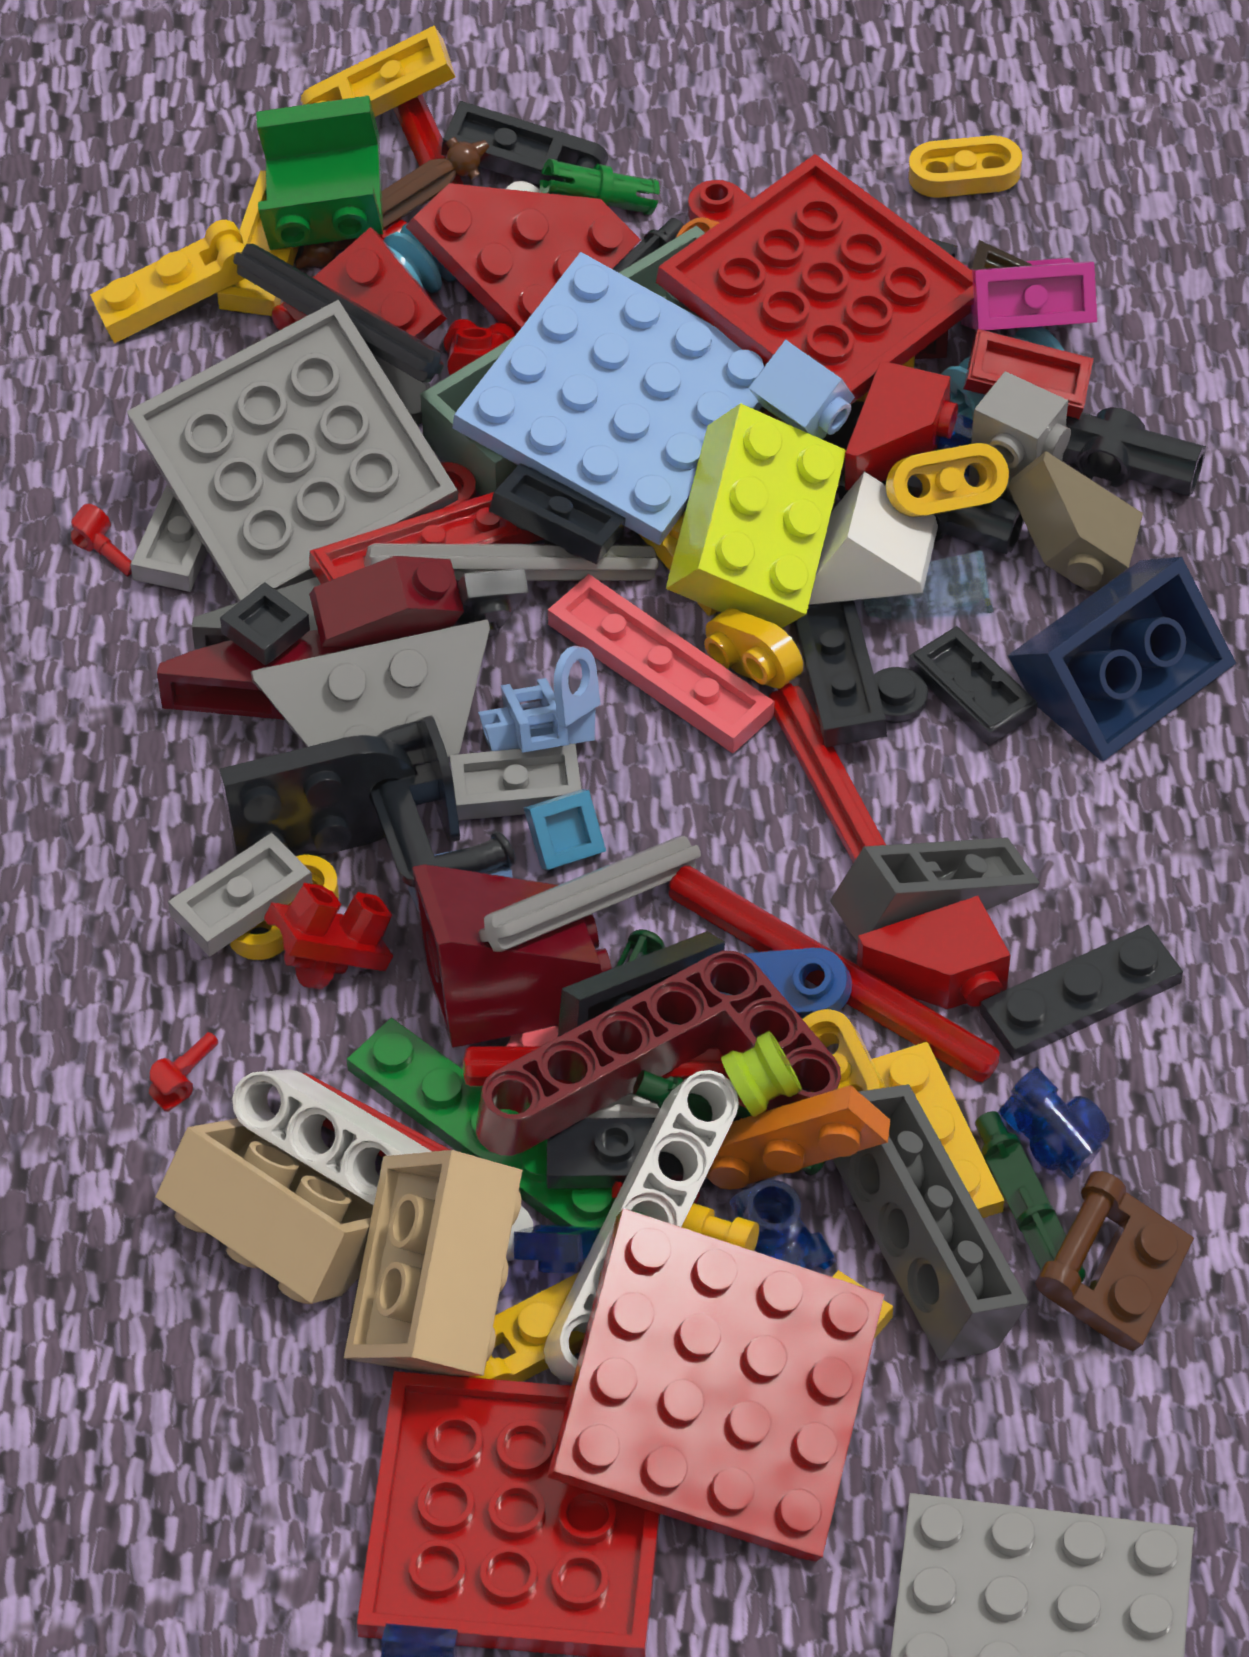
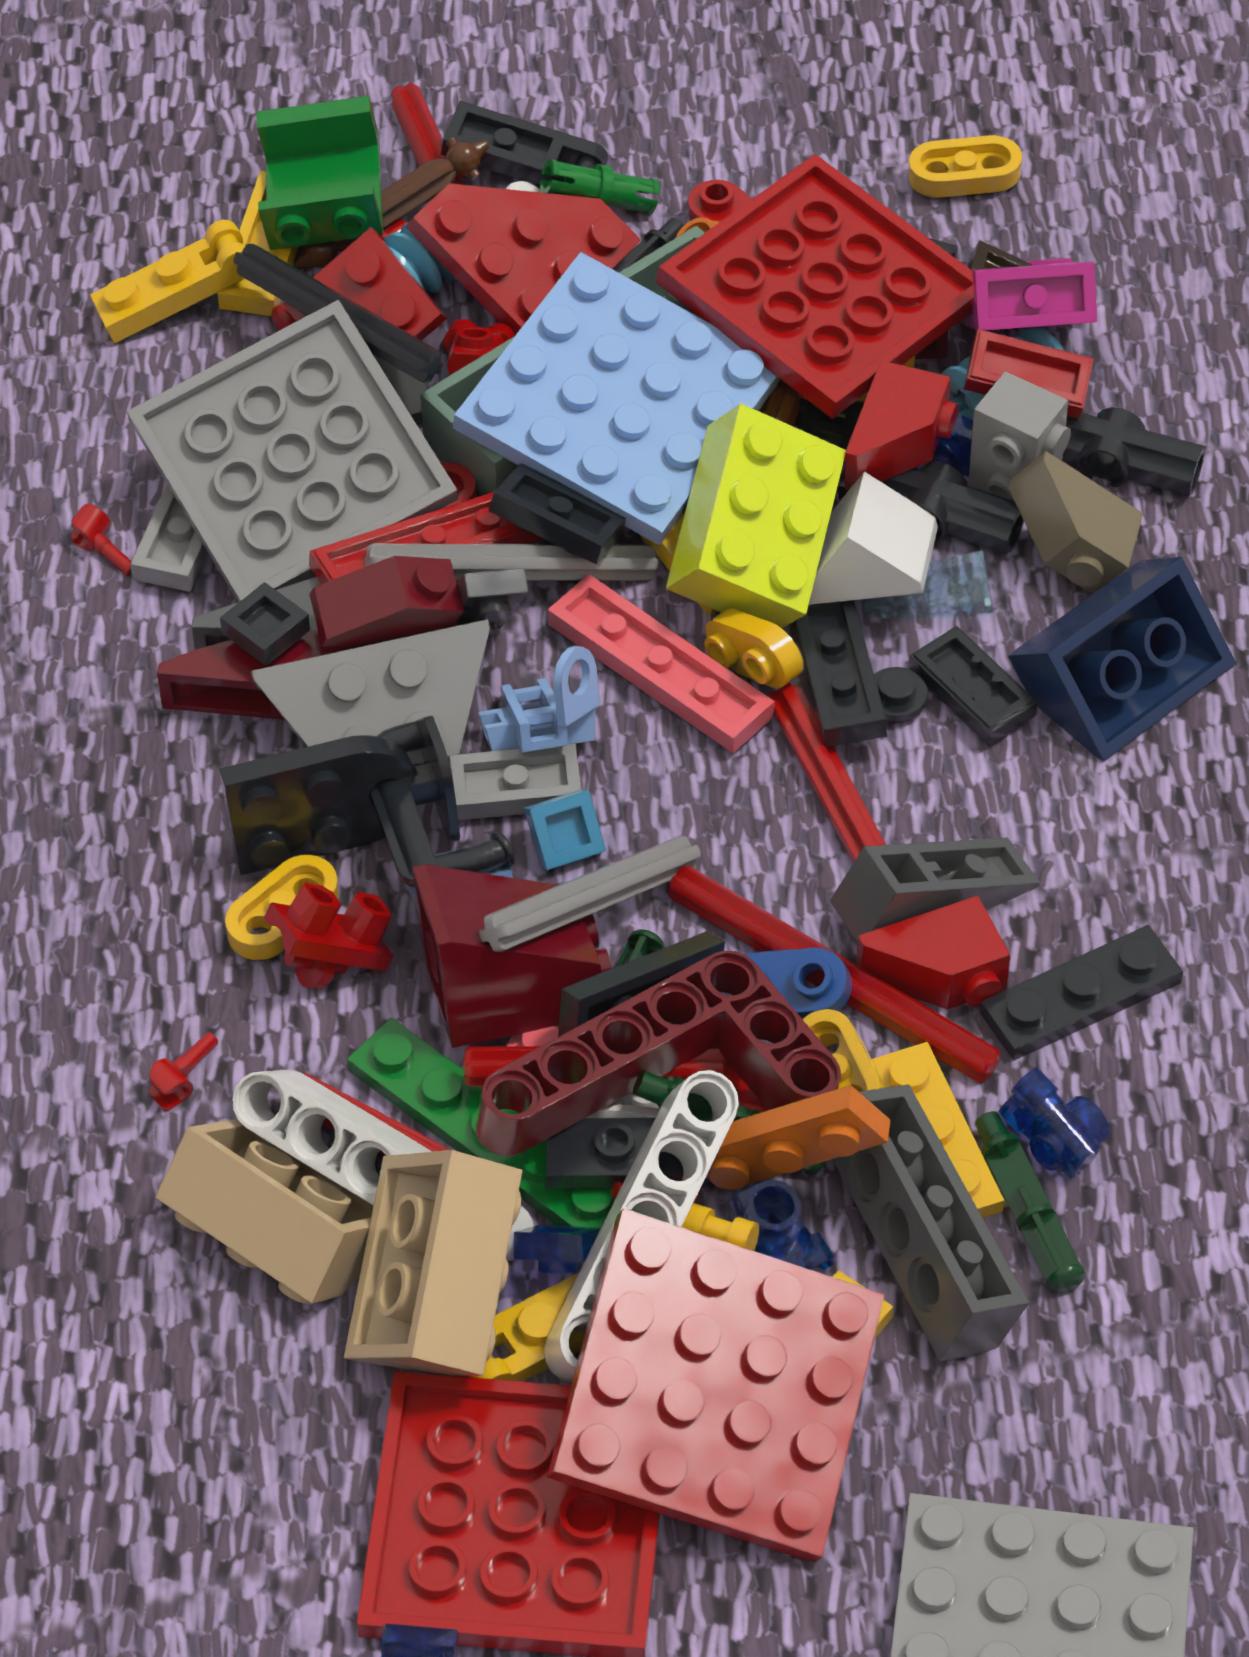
(239, 894): light grey plate -> none
(390, 75): yellow plate -> none
(761, 1073): lime wheel -> none
(802, 392): light blue brick -> none
(944, 480): yellow plate -> none
(1132, 1272): reddish brown plate -> none

